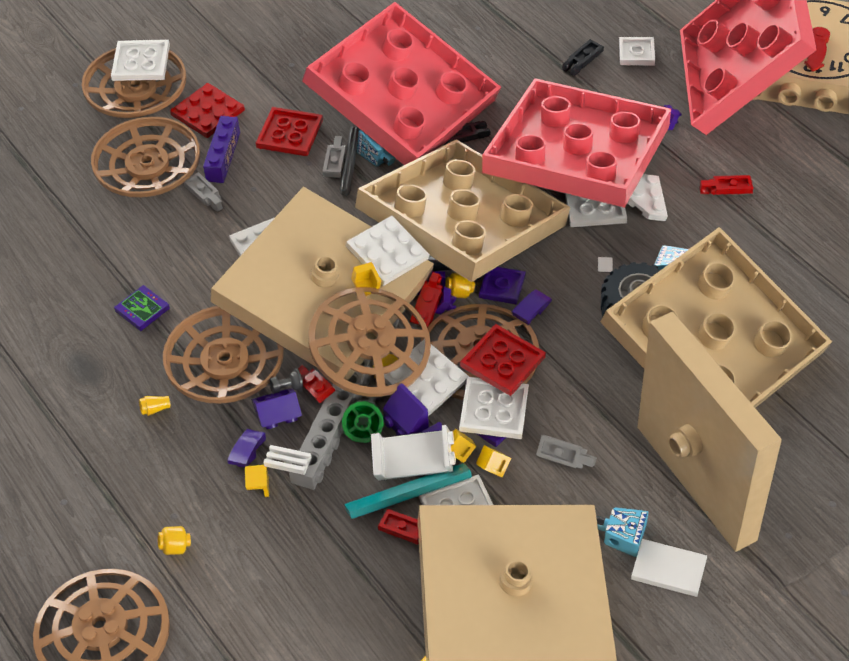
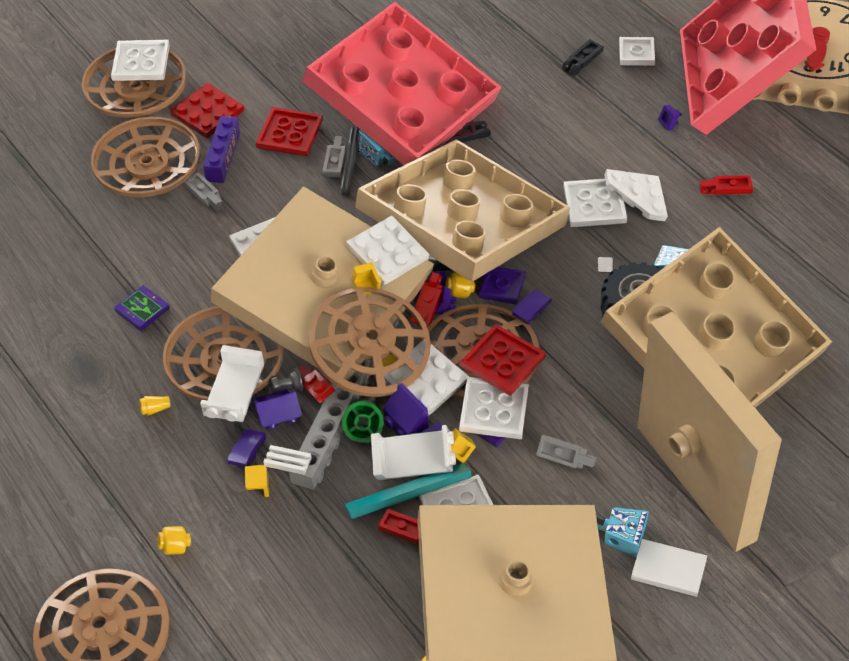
(234, 384): none -> white panel
(493, 461): yellow panel -> none
(577, 142): coral piece -> none

